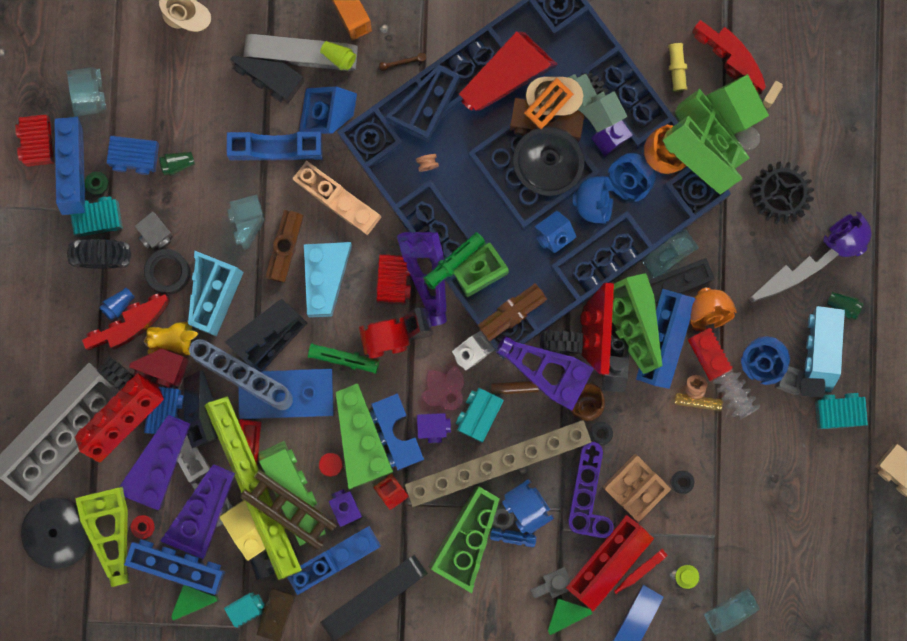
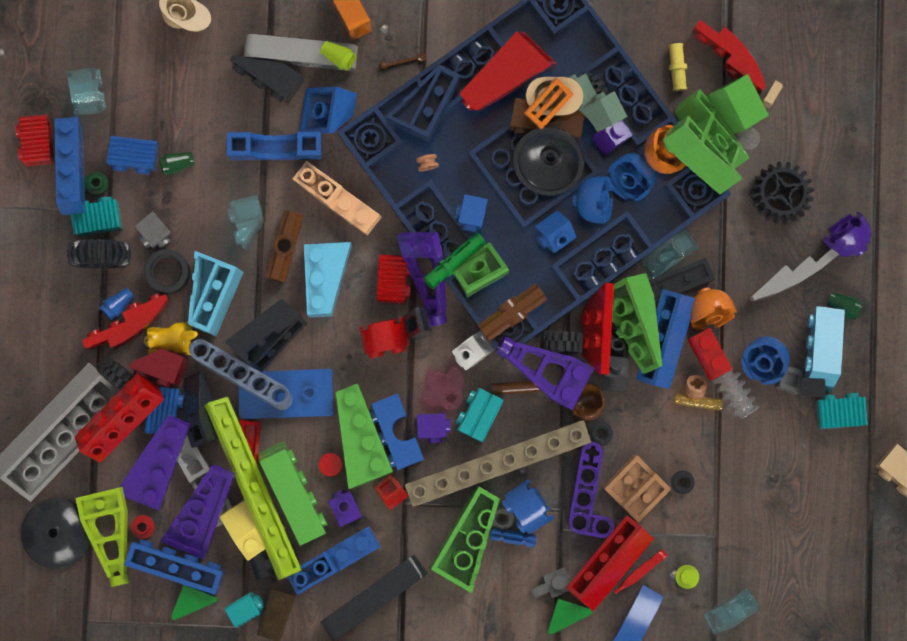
(286, 495): dark brown bar -> none
(370, 365): green pin -> none
(471, 213): none -> blue brick

